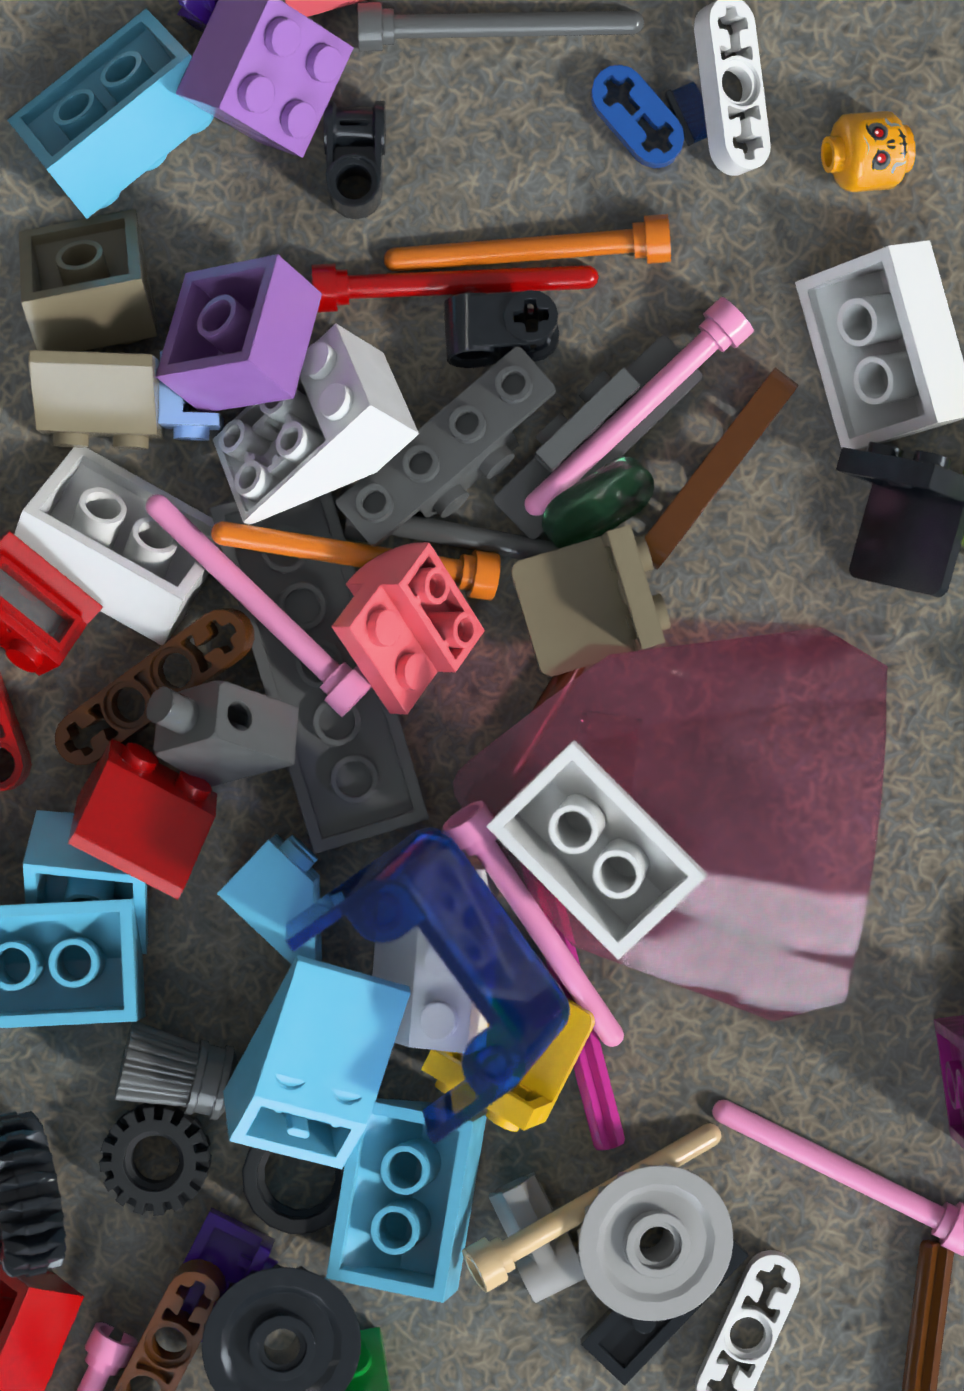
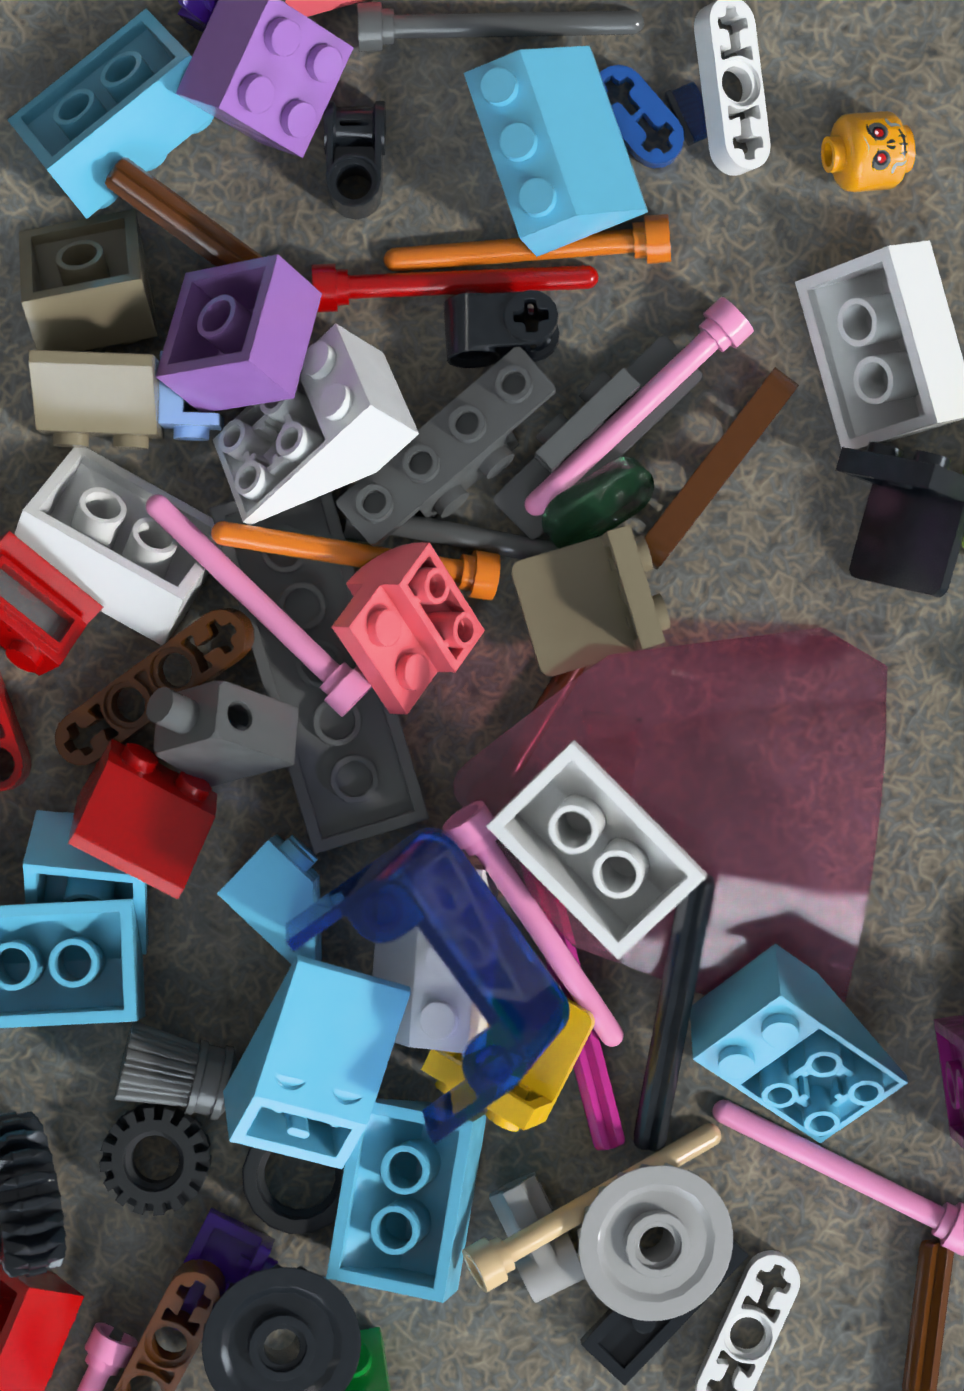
(176, 215): none -> reddish brown axle
(555, 145): none -> medium azure slope
(672, 1017): none -> black axle
(792, 1045): none -> medium azure slope

